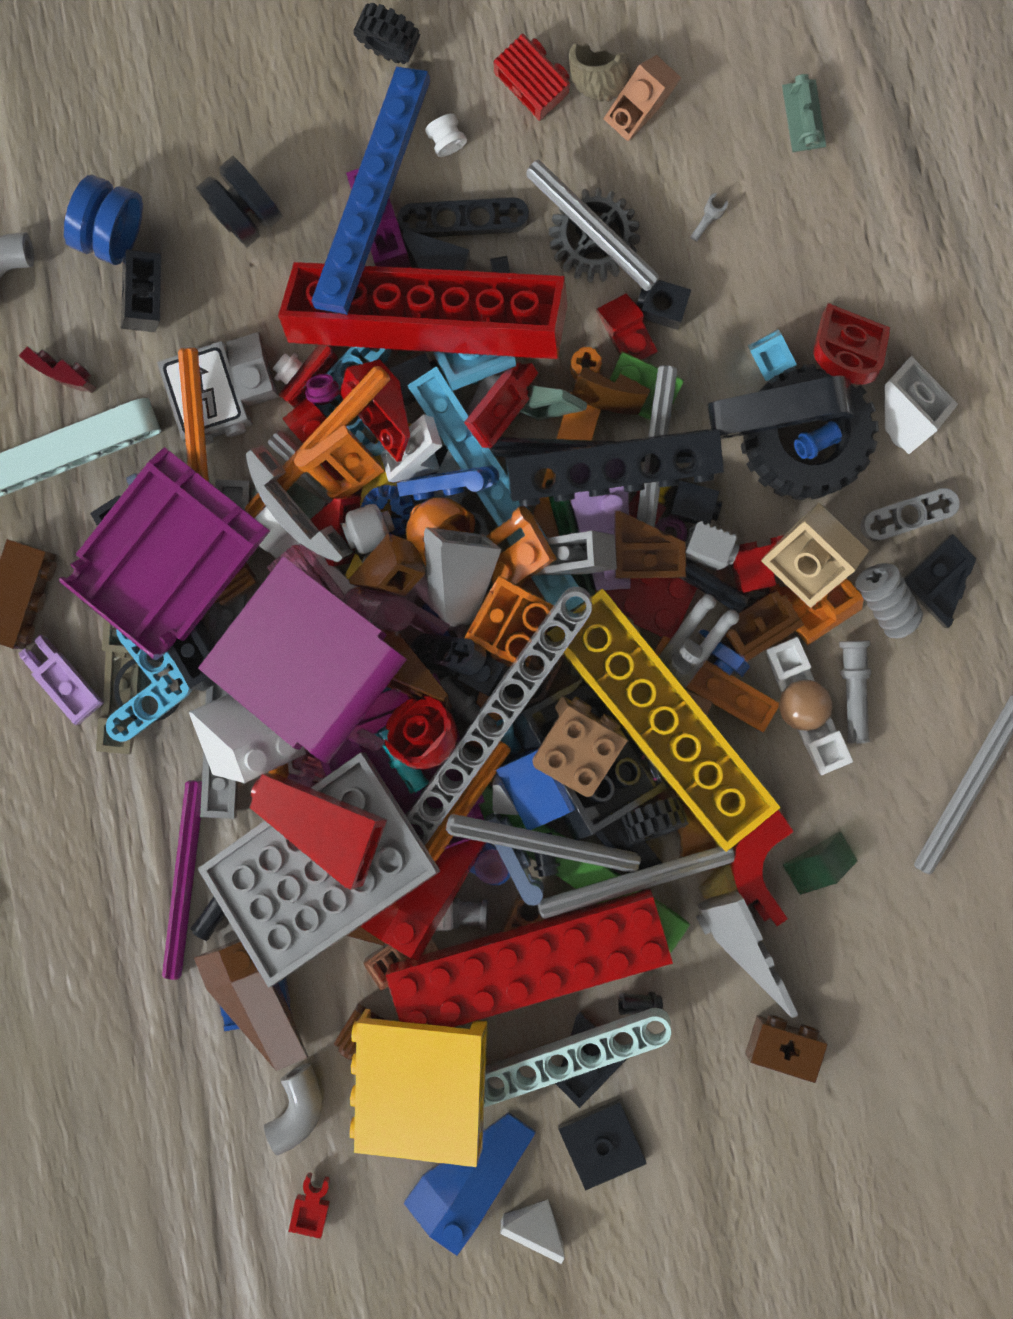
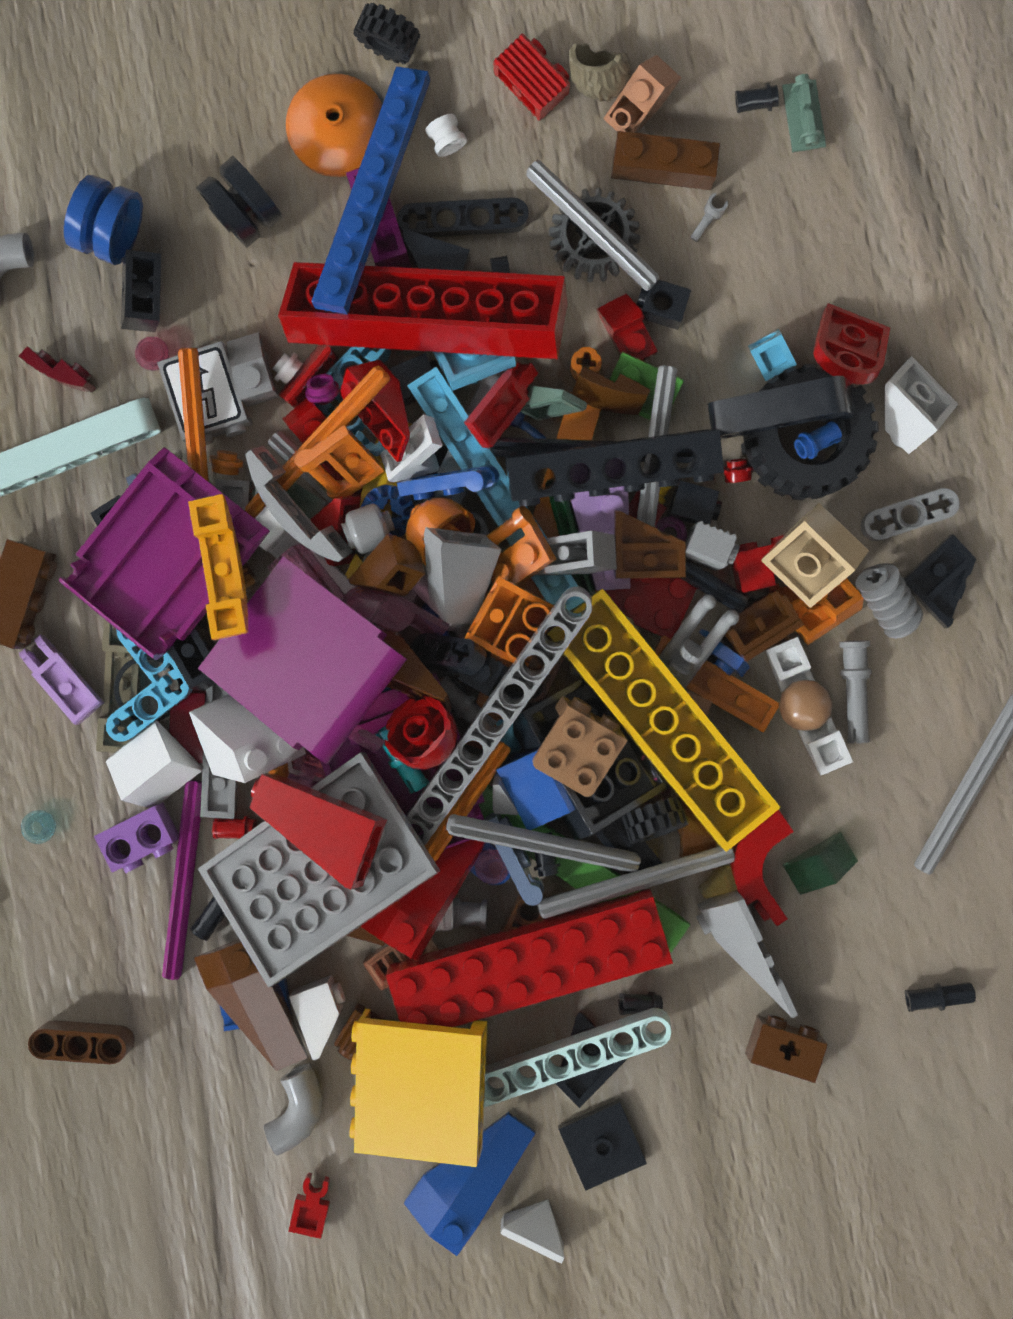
(48, 826): none -> clear light blue plate
(67, 1049): none -> reddish brown beam
(136, 834): none -> medium lavender brick
(150, 351): none -> clear pink plate
(151, 767): none -> white slope
(181, 724): none -> dark red slope
(221, 566): none -> light orange slope
(225, 462): none -> orange plate
(232, 828): none -> red pin
(317, 1010): none -> white slope
(332, 145): none -> orange dish
(525, 426): none -> blue hand
(665, 160): none -> reddish brown brick
(737, 471): none -> red plate
(757, 98): none -> black pin
(940, 996): none -> black axle

